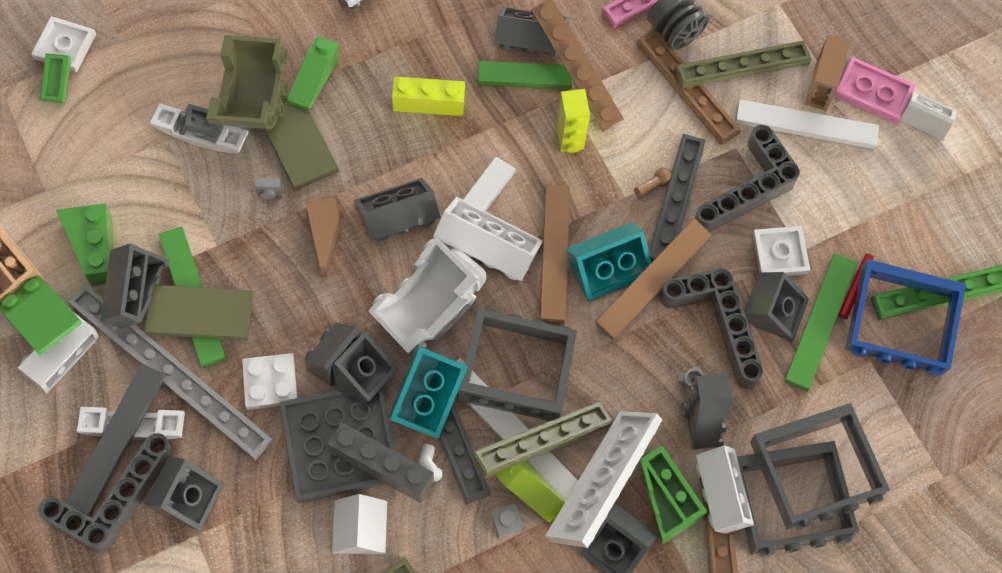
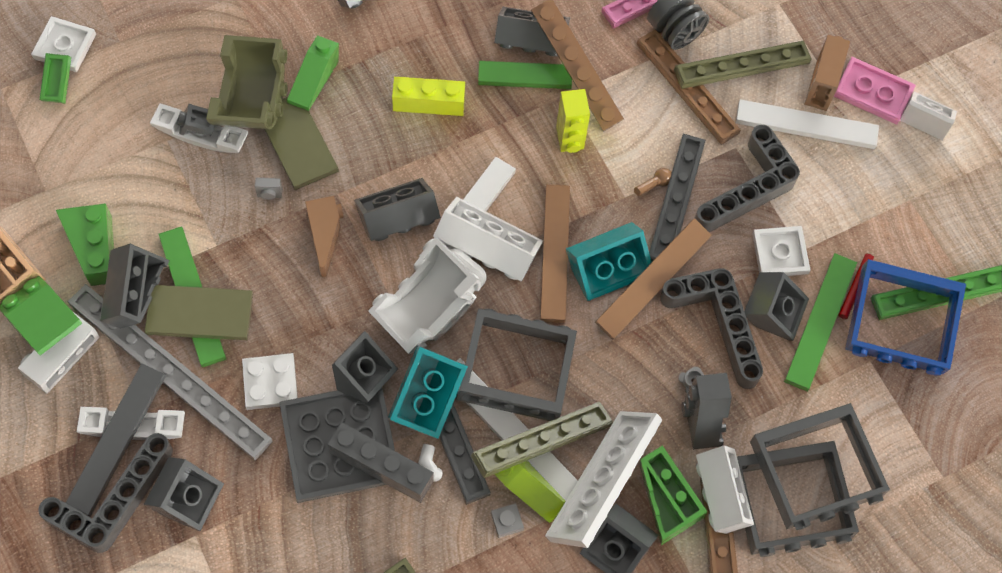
(332, 345): dark grey slope -> none
(359, 525): white slope -> none

